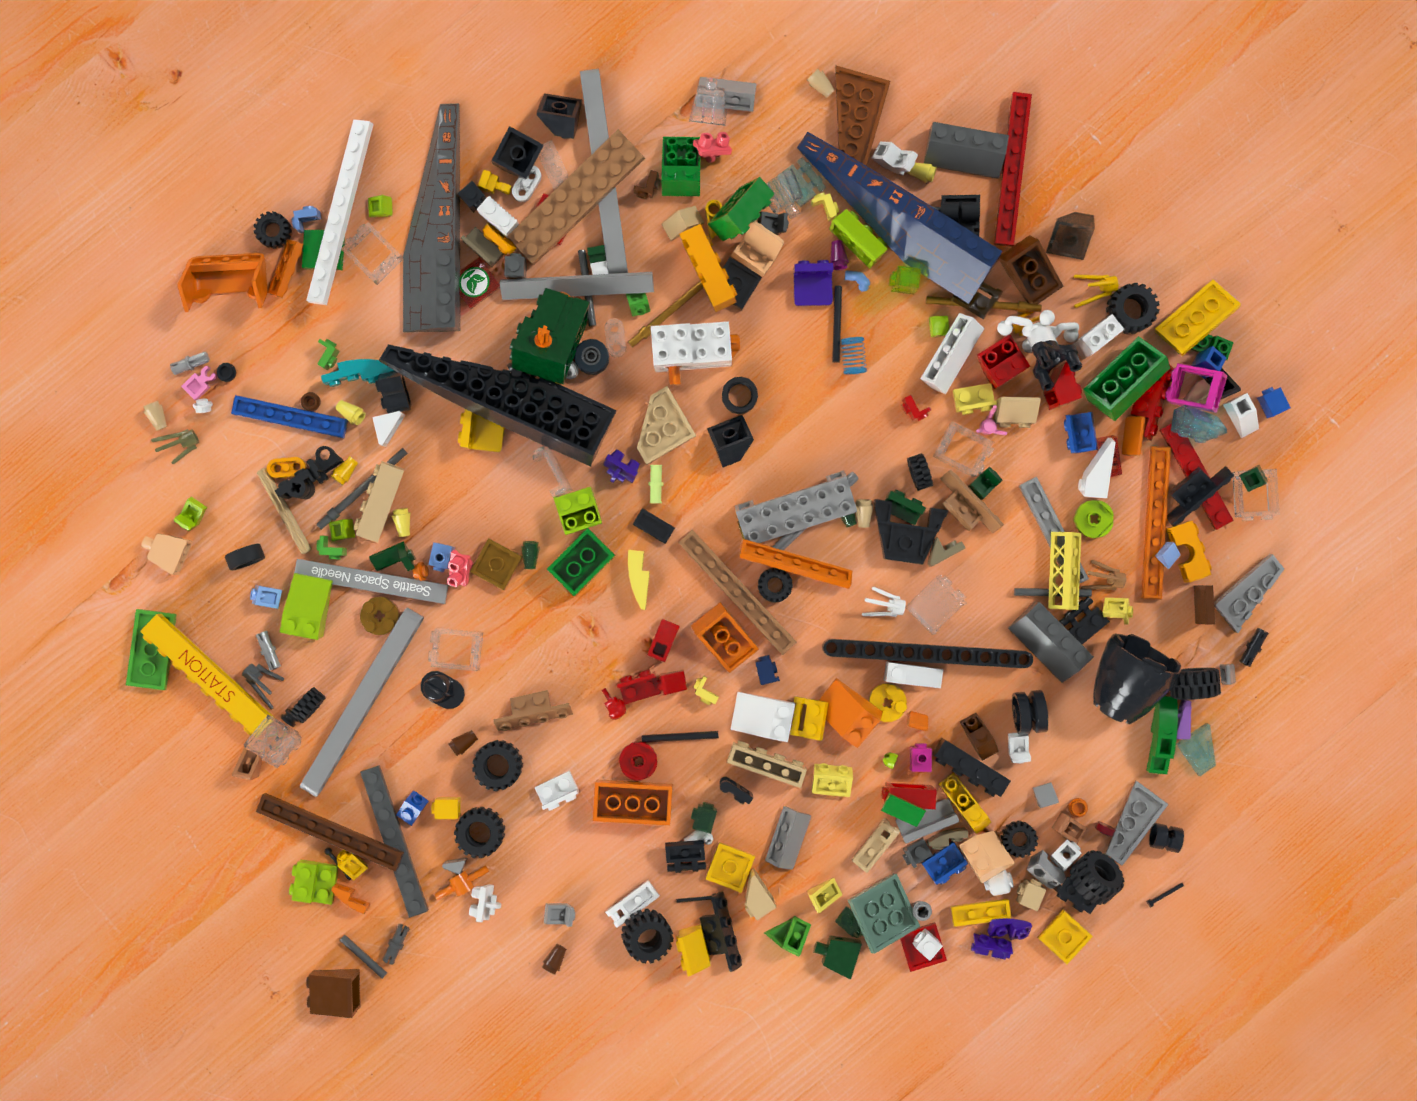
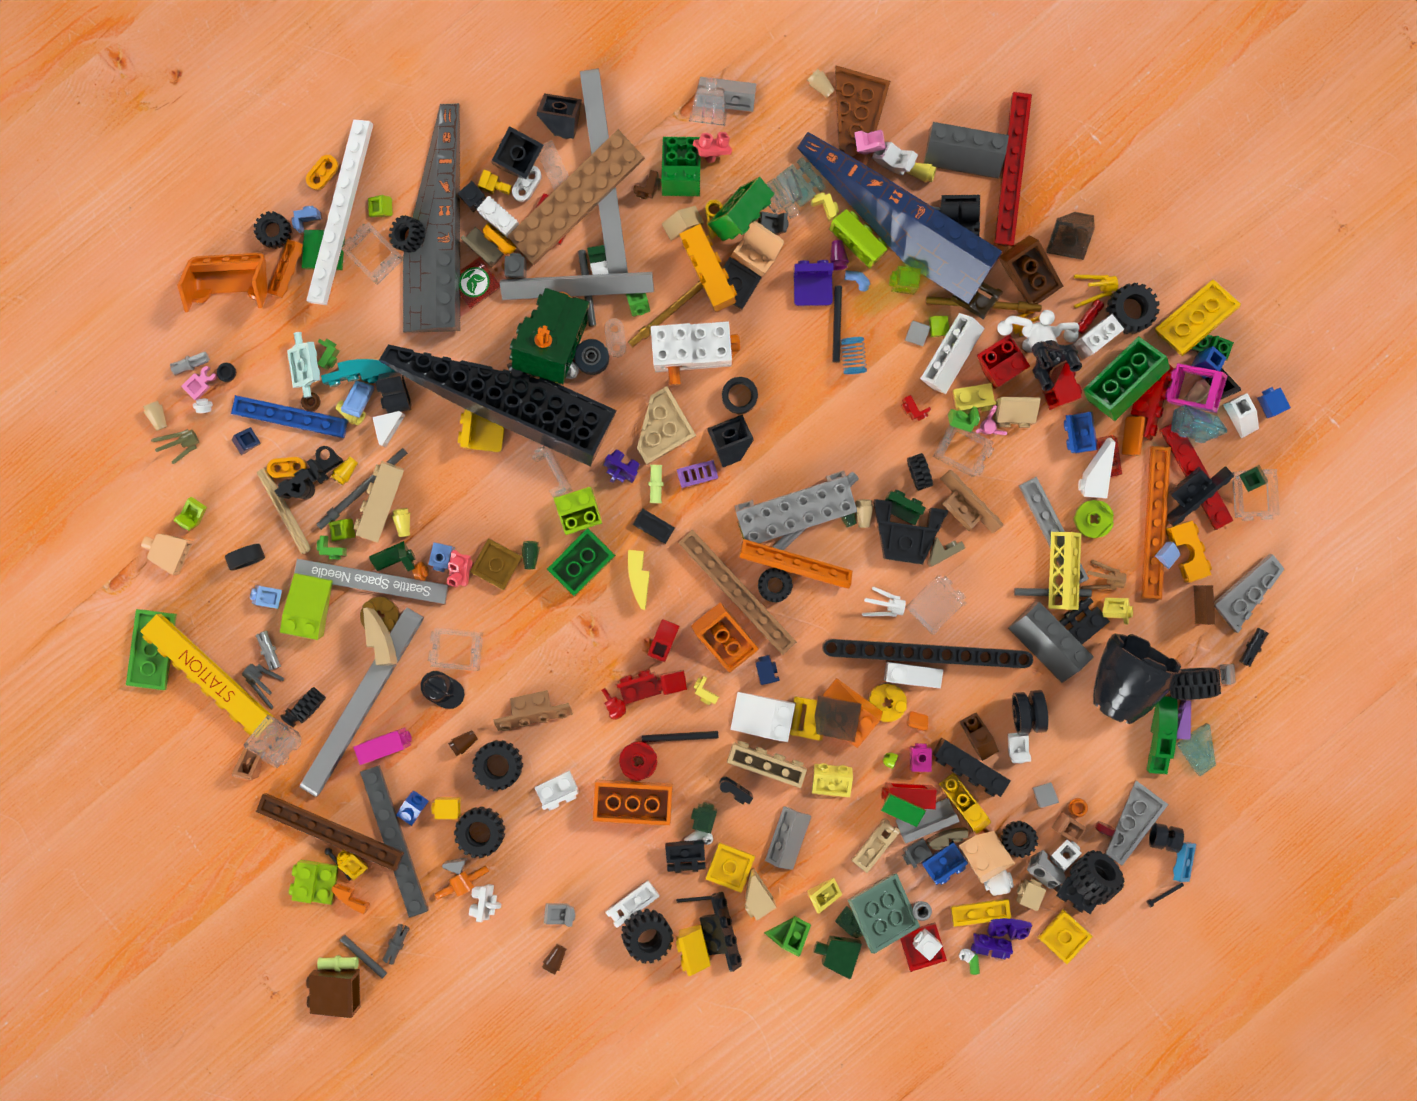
(245, 440): none -> dark blue slope
(303, 364): none -> light aqua plate
(320, 171): none -> light orange plate
(338, 963): none -> yellowish green pin
(357, 399): none -> light blue tile
(379, 638): none -> tan slope
(383, 745): none -> dark pink window
(414, 237): none -> black tyre
(695, 467): none -> medium lavender slope
(837, 718): none -> clear smoke slope
(869, 142): none -> bright pink panel
(917, 333): none -> light grey slope
(962, 420): none -> bright green bracket
(971, 958): none -> arm
(985, 483): dark green bracket -> none
(1090, 315): none -> red axle
(1184, 862): none -> dark azure plate

